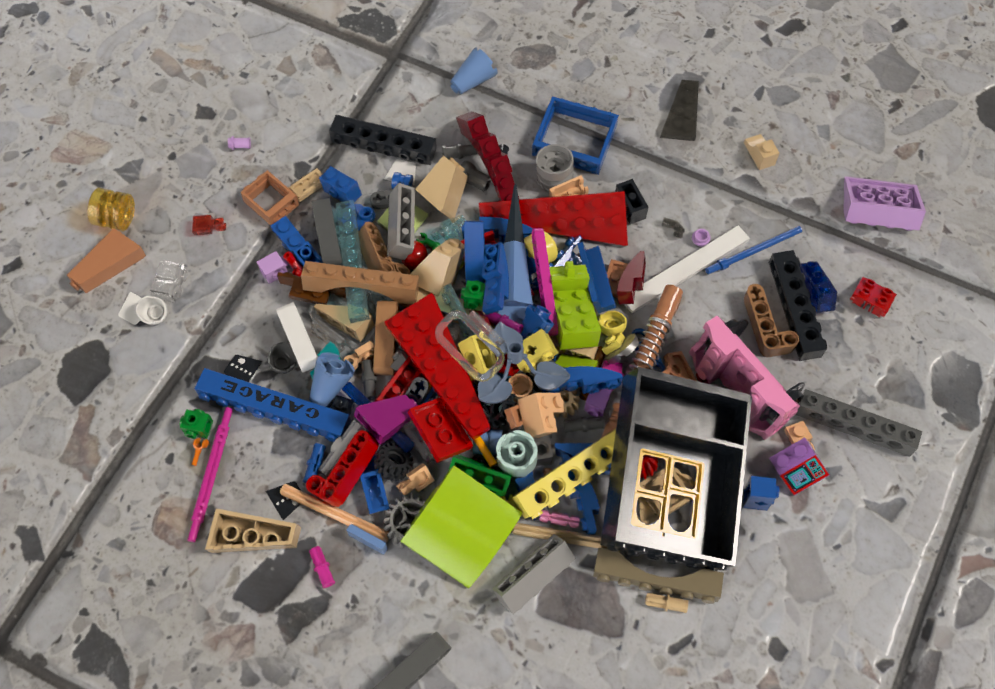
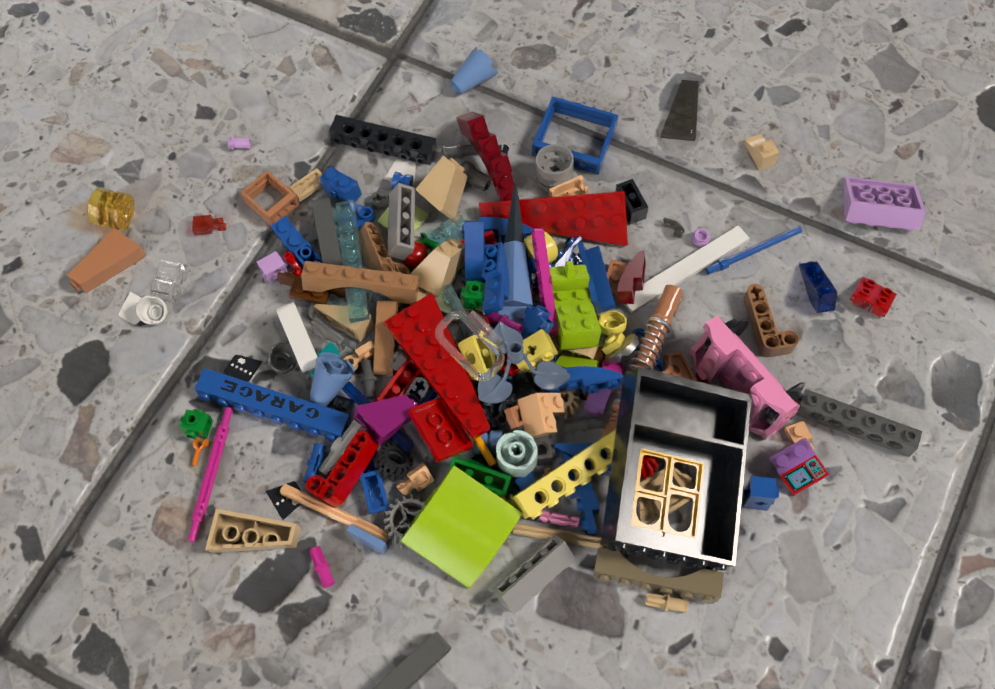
(521, 385): light nougat wheel -> none
(779, 264): black brick -> none

